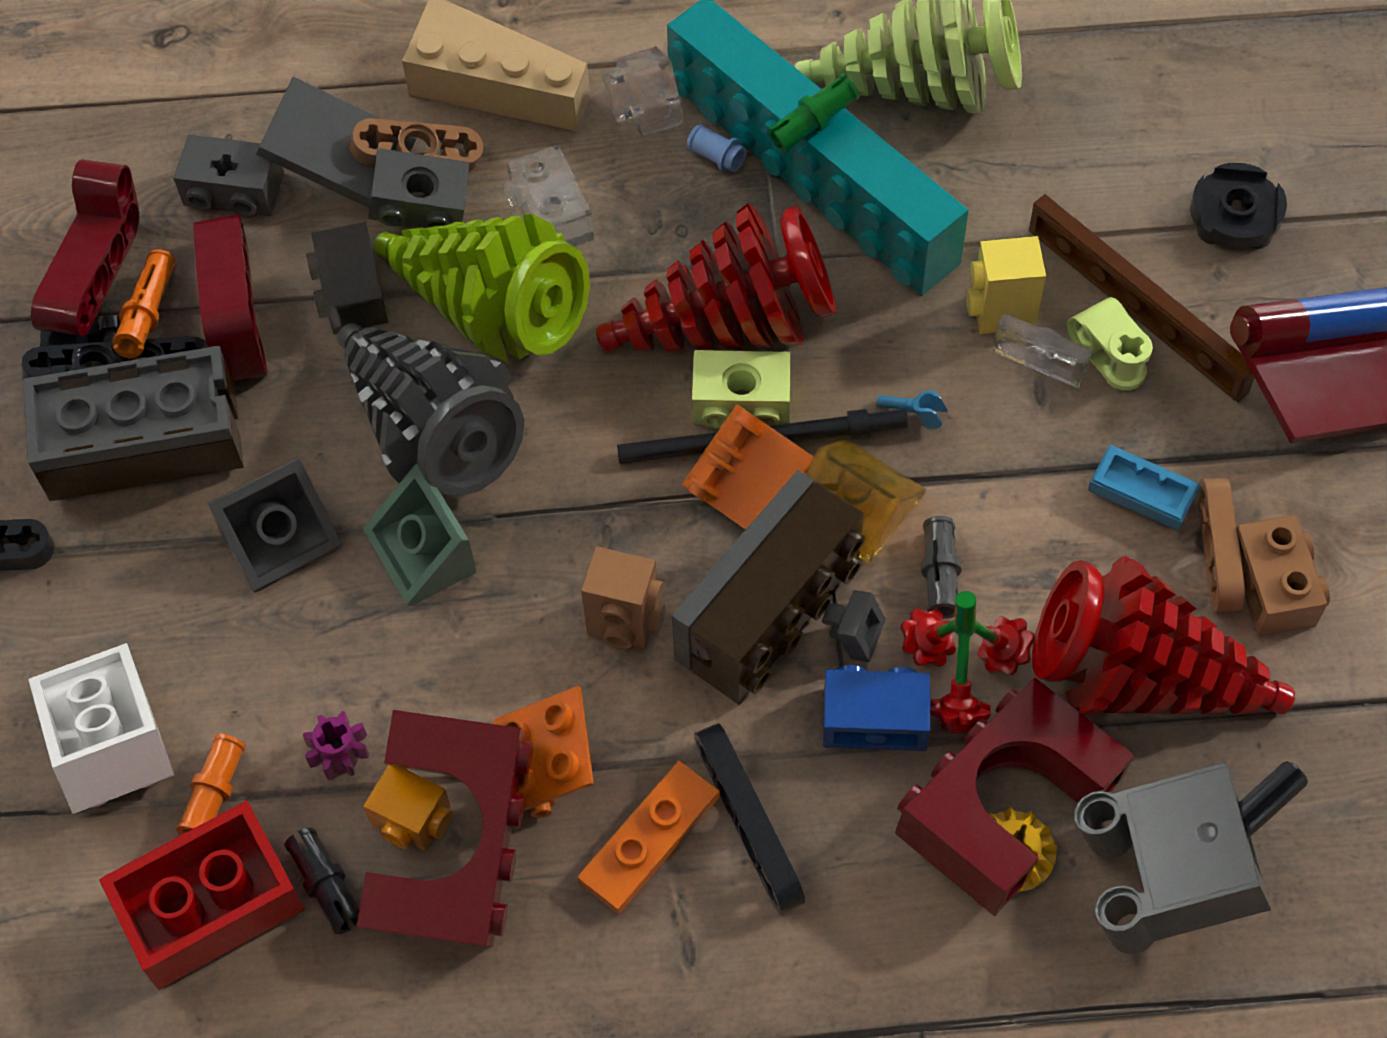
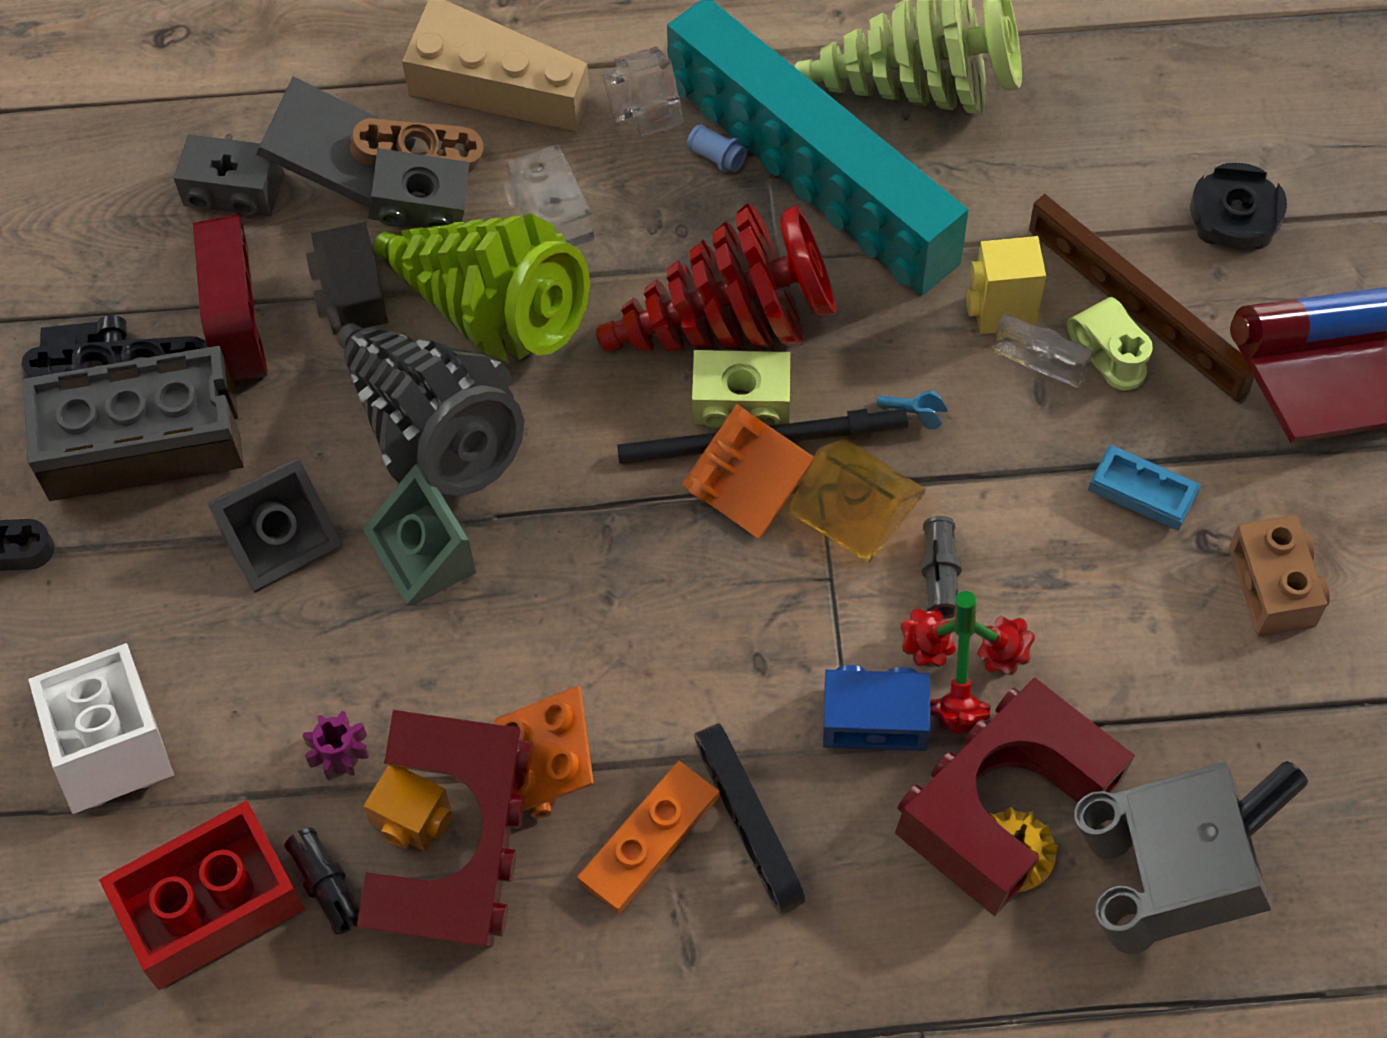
(90, 251): dark red beam -> none
(140, 313): orange pin -> none
(213, 783): orange pin -> none
(622, 599): medium nougat brick -> none
(768, 587): dark brown piece -> none
(813, 113): green pin -> none
(856, 625): dark grey tile -> none
(1144, 650): red plant -> none
(1221, 545): medium nougat beam -> none

